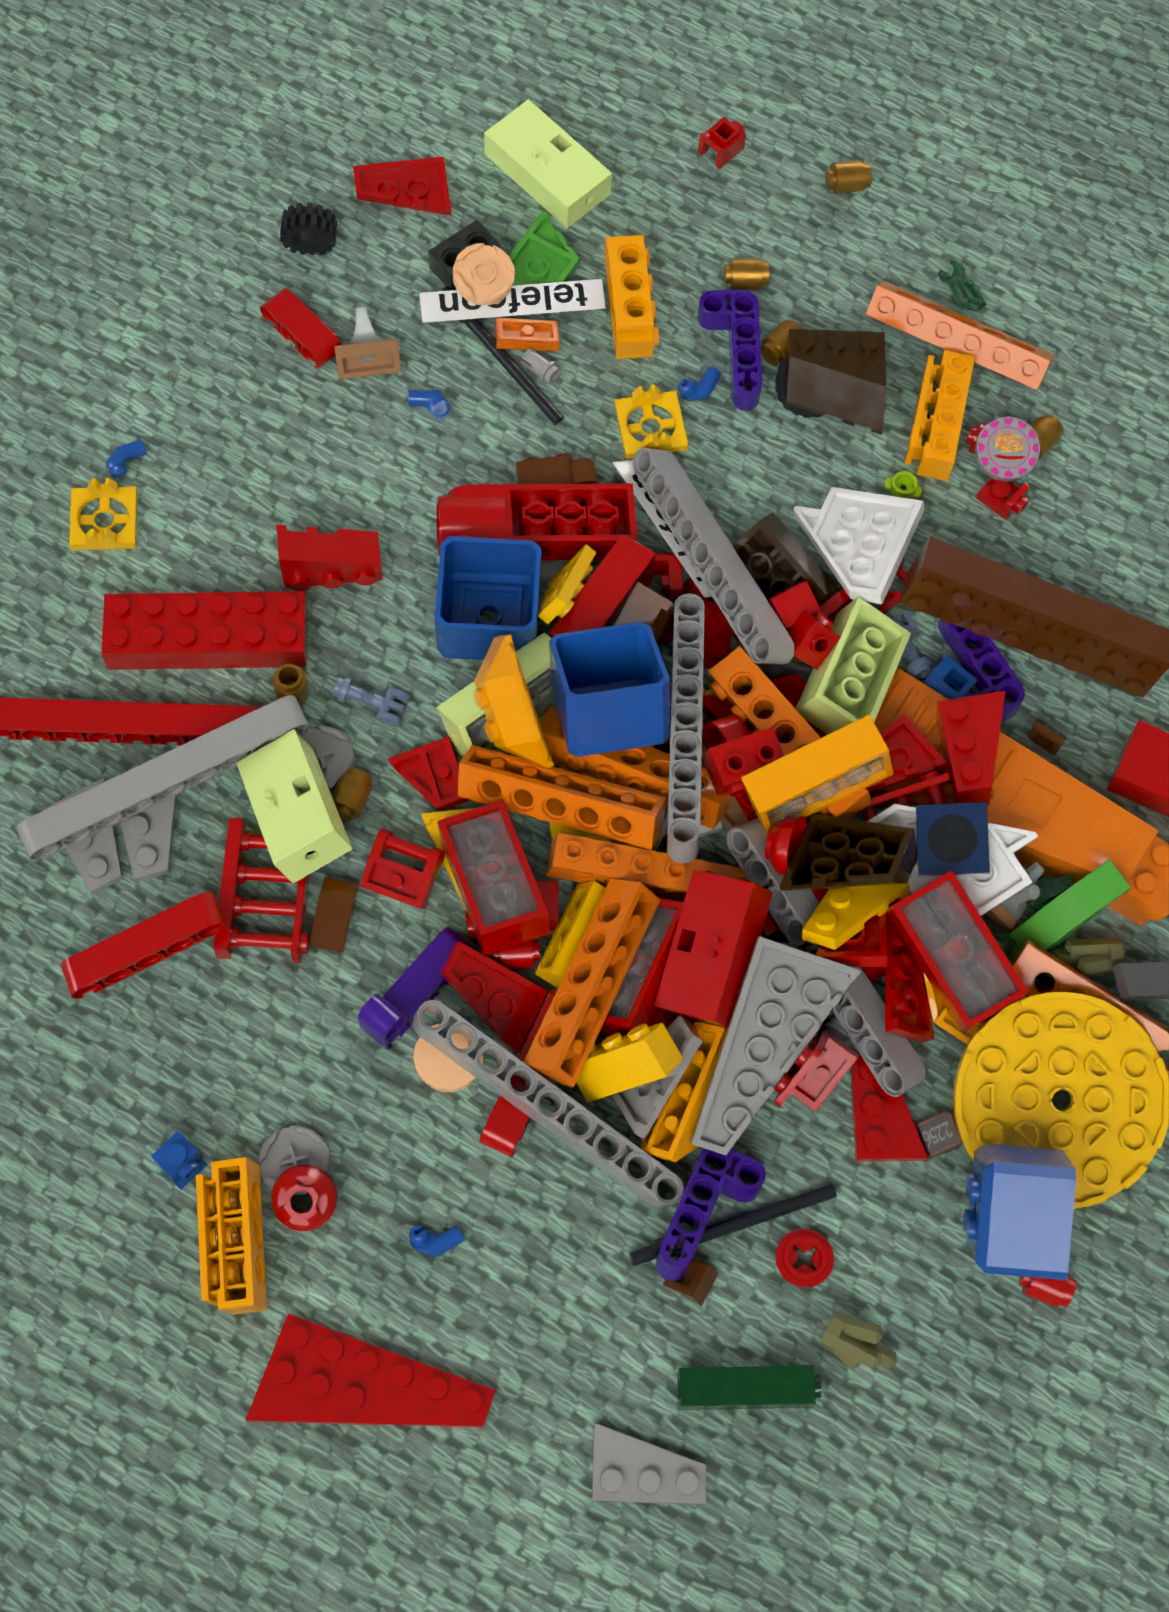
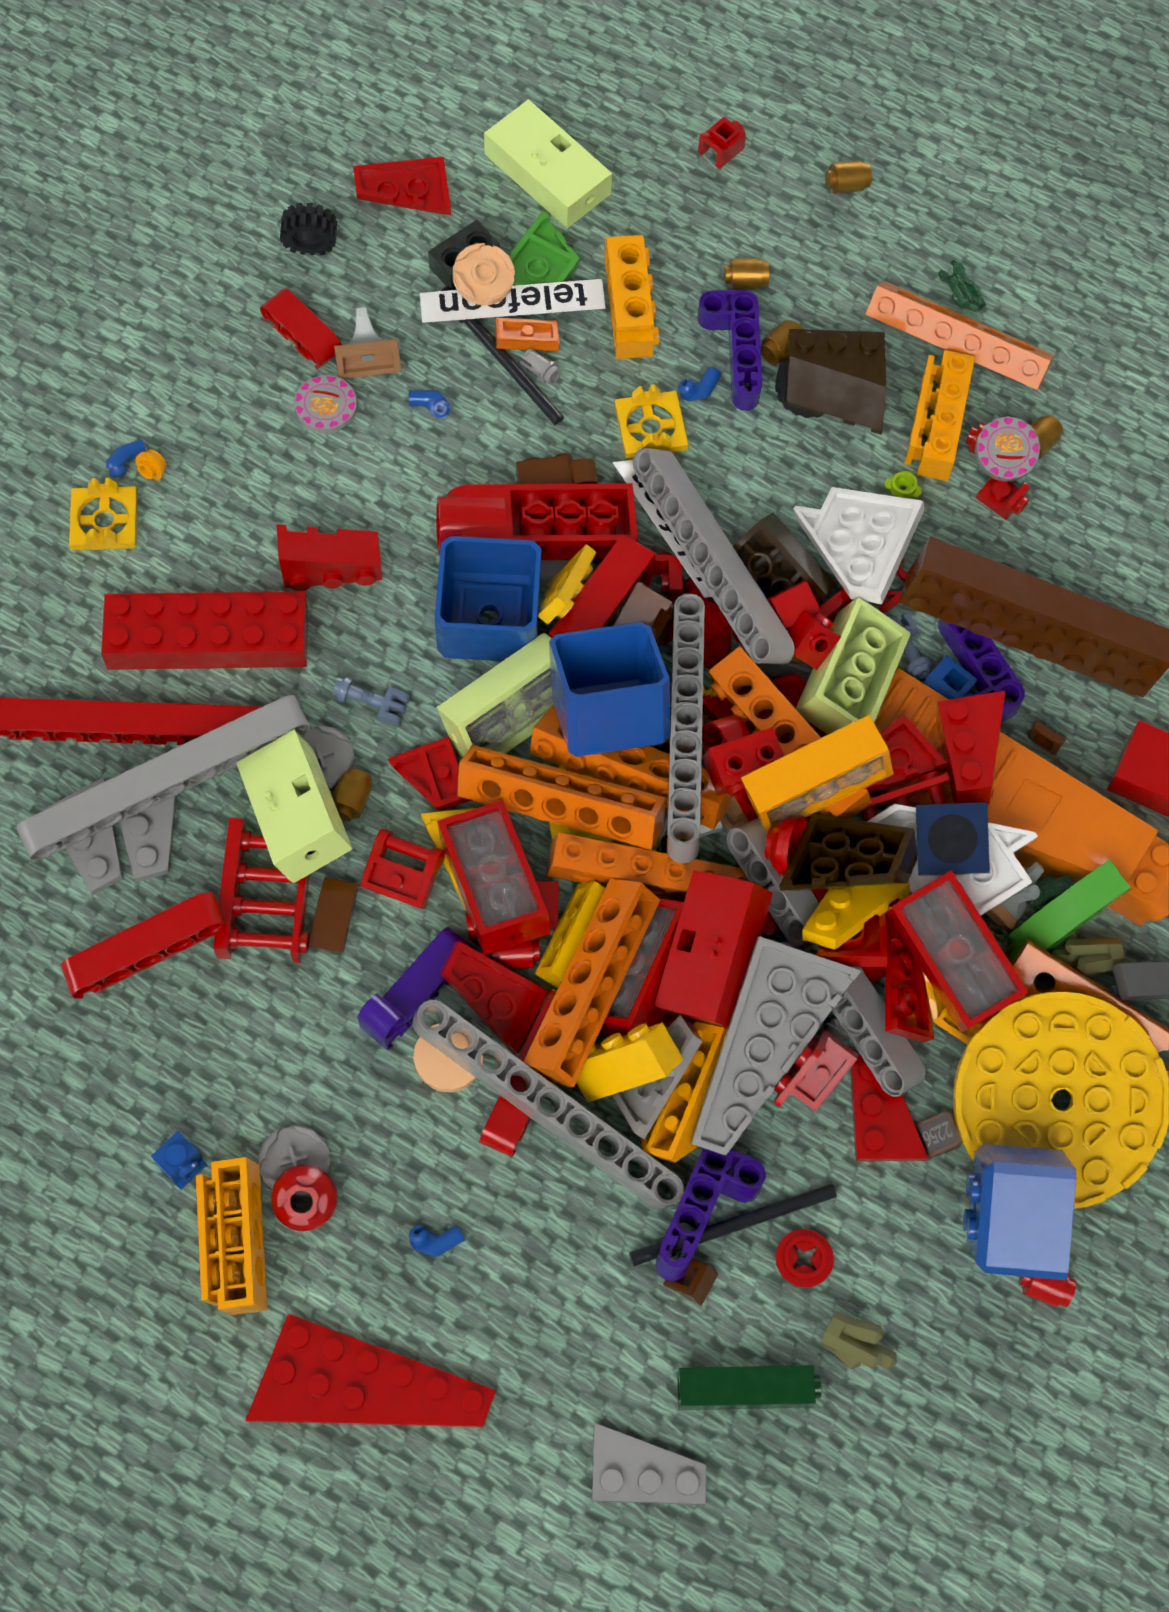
(151, 464): none -> light orange plate
(291, 680): pearl gold brick -> none
(325, 404): none -> light grey tile
(508, 704): light orange wedge -> none

